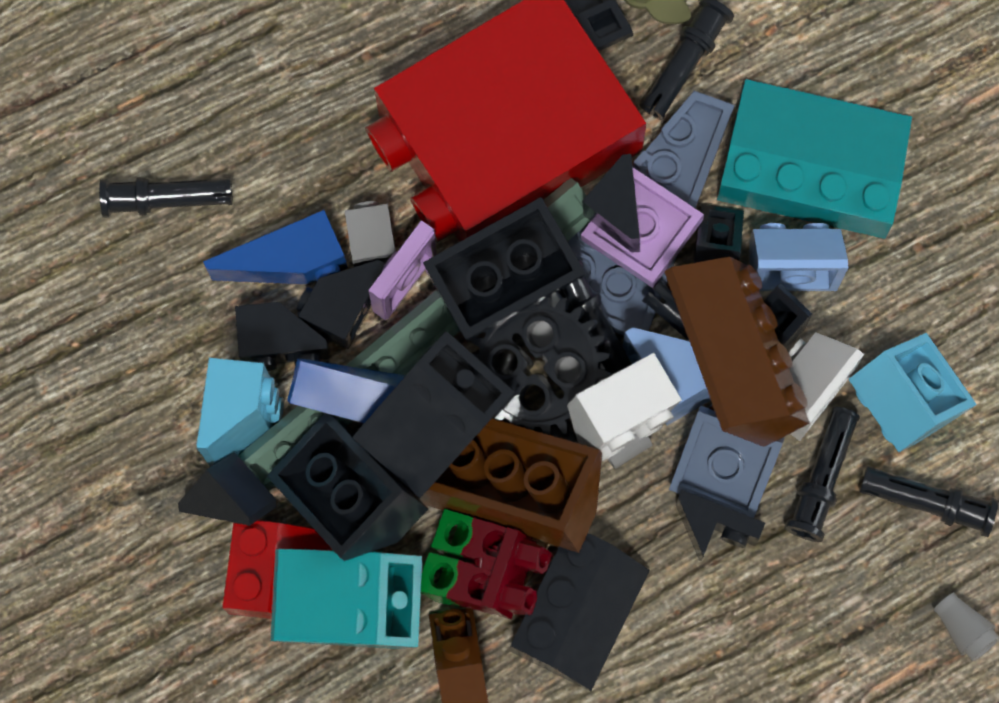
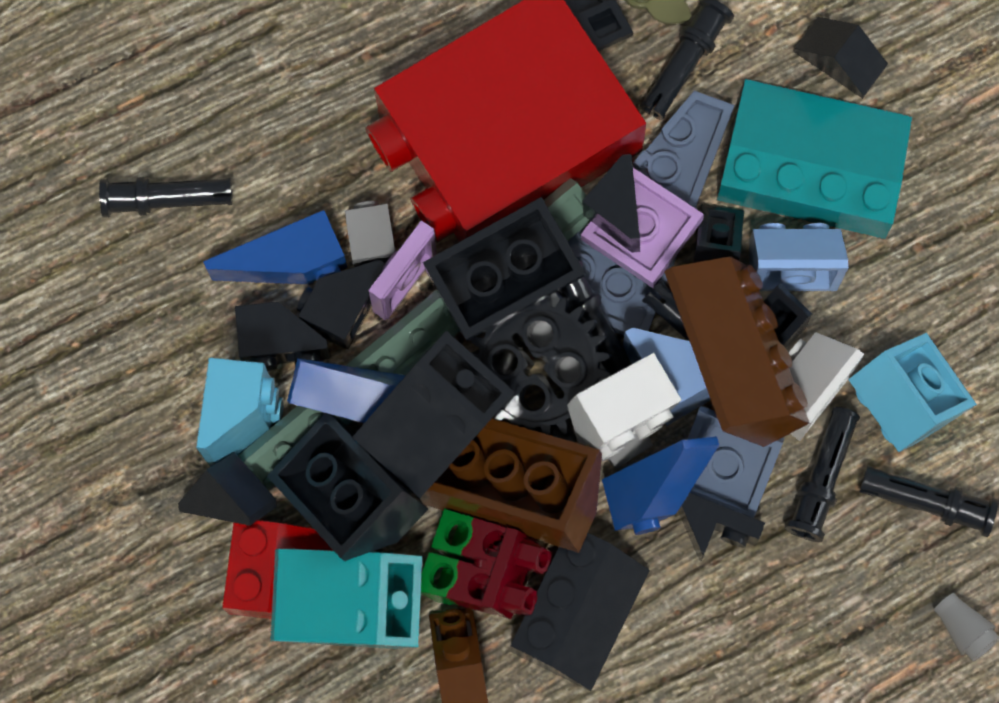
(657, 484): none -> blue slope
(842, 53): none -> black slope

